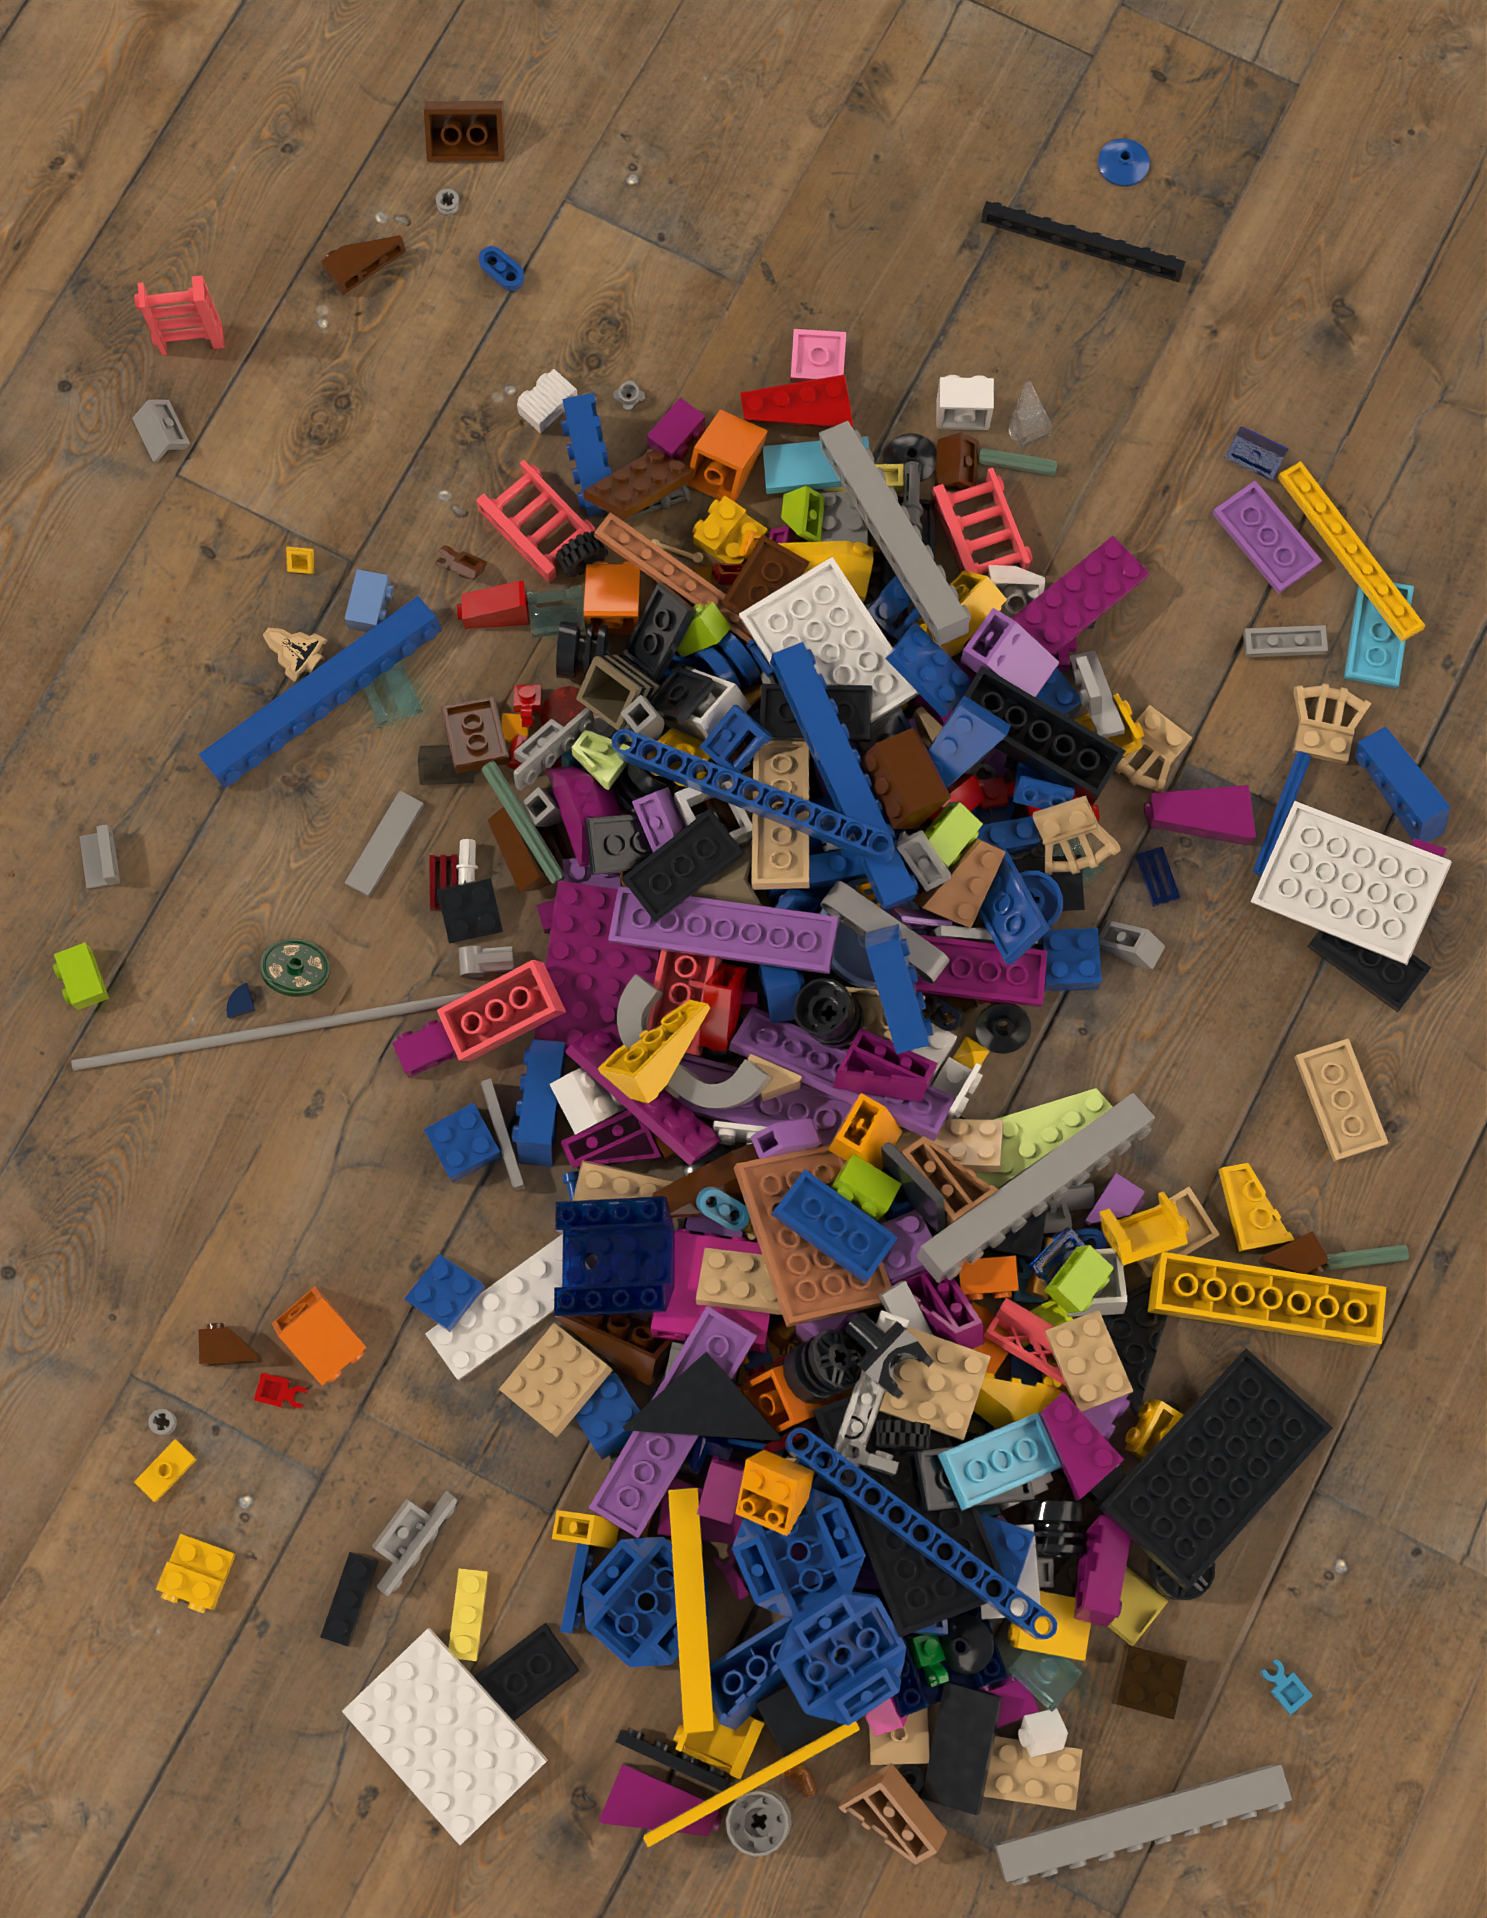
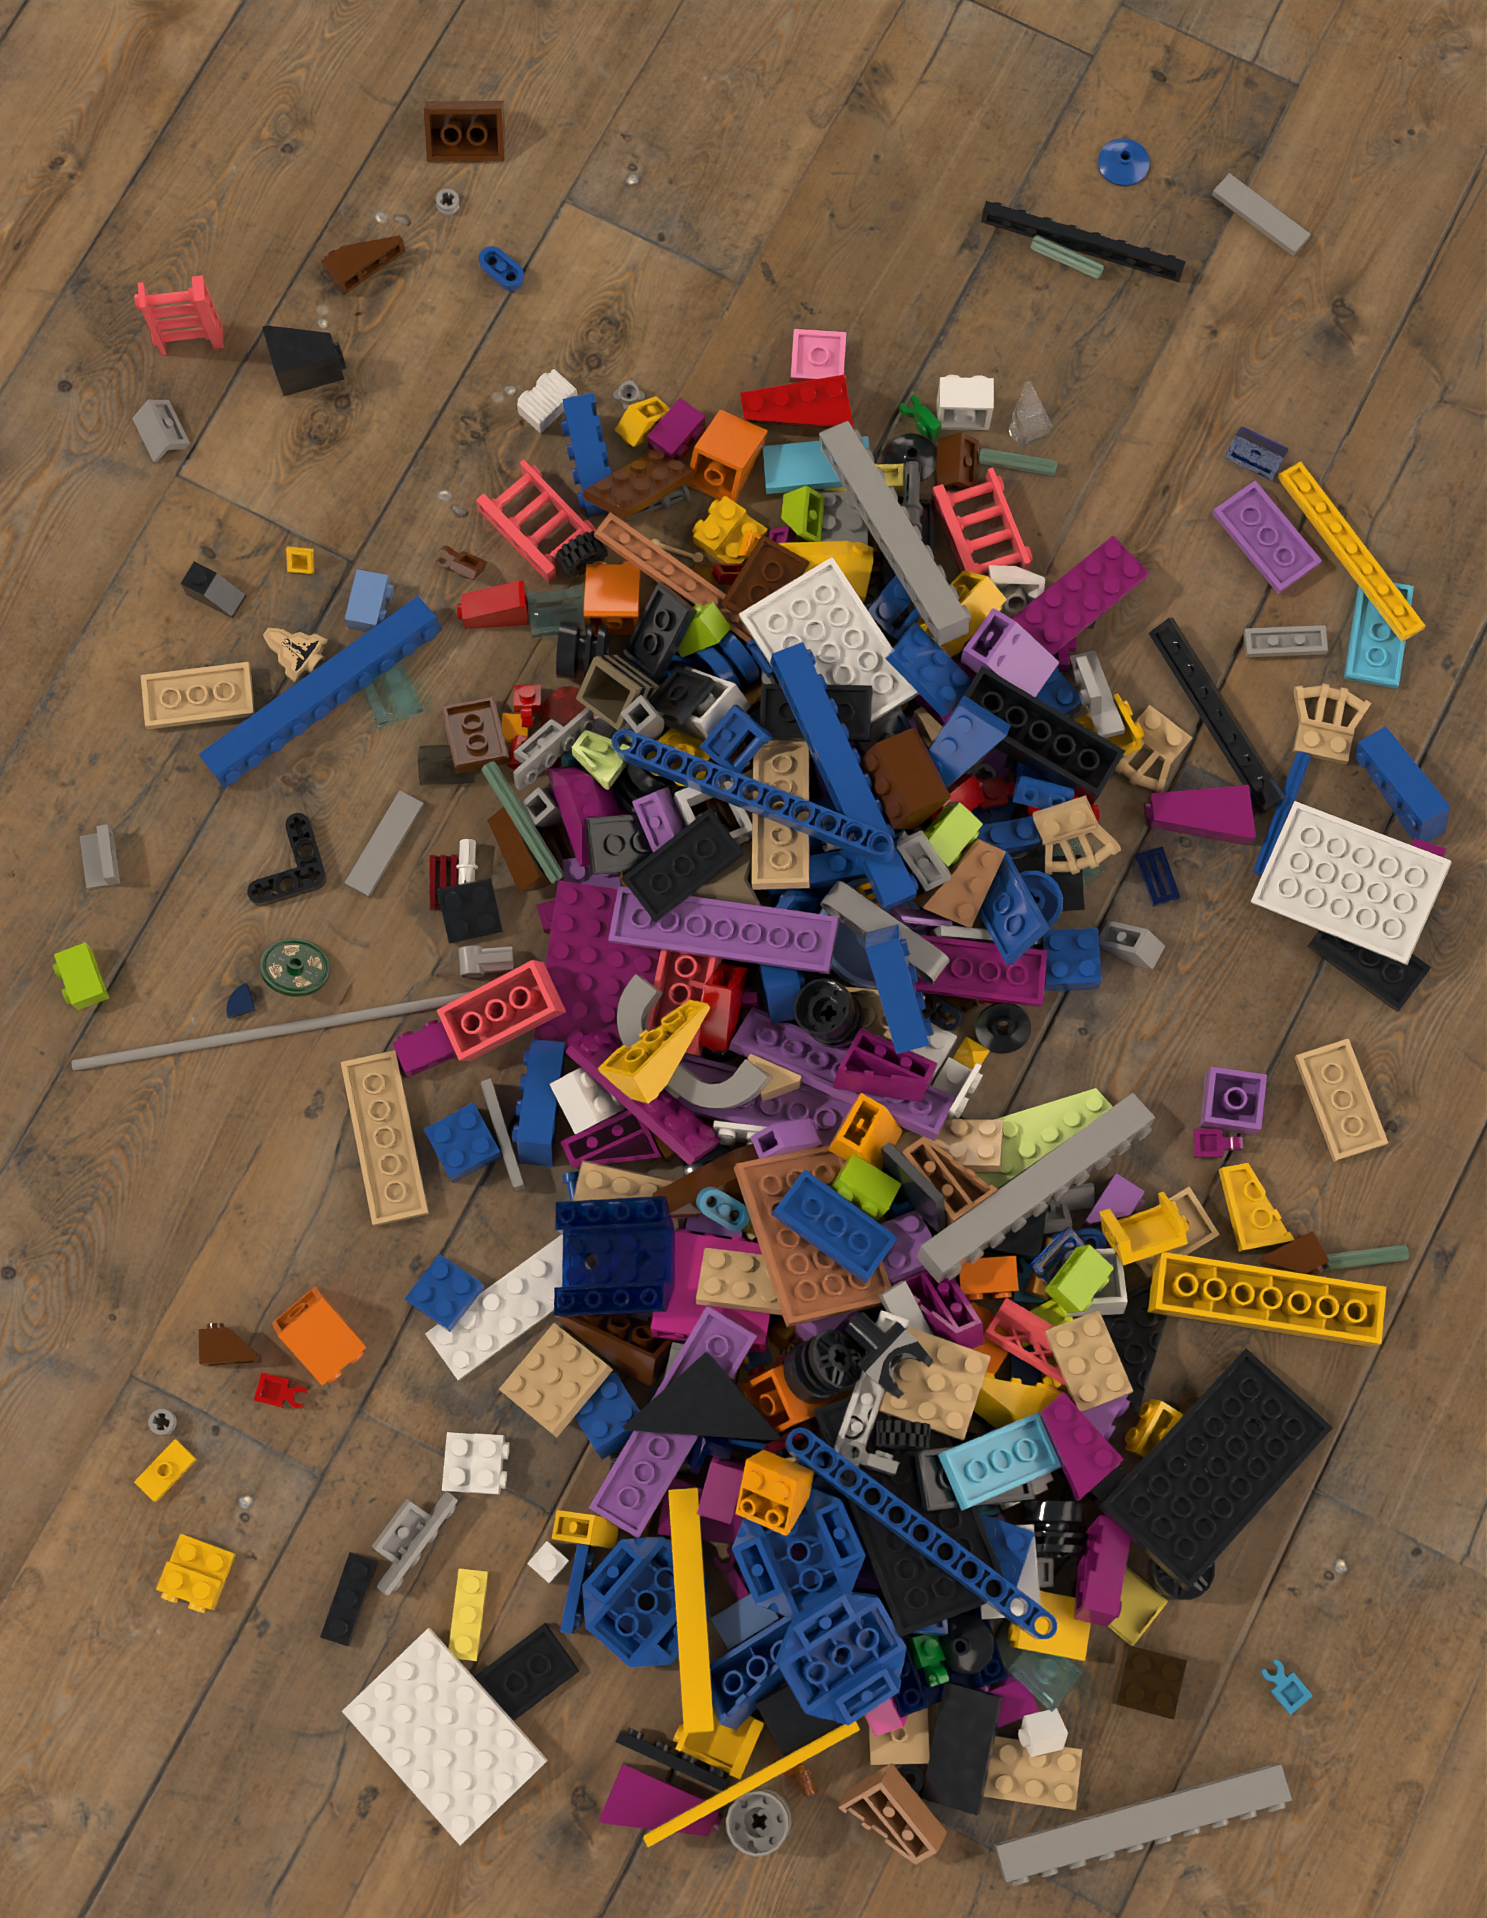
(197, 695): none -> tan plate
(212, 589): none -> black slope
(303, 358): none -> black slope
(304, 867): none -> black beam
(384, 1138): none -> tan plate
(475, 1463): none -> white plate
(548, 1562): none -> white brick
(640, 420): none -> yellow slope
(742, 1621): none -> medium blue brick
(924, 420): none -> green plate
(1067, 256): none -> sand green axle
(1211, 1143): none -> magenta plate
(1216, 715): none -> black plate
(1233, 1100): none -> medium lavender brick
(1261, 214): none -> light grey tile

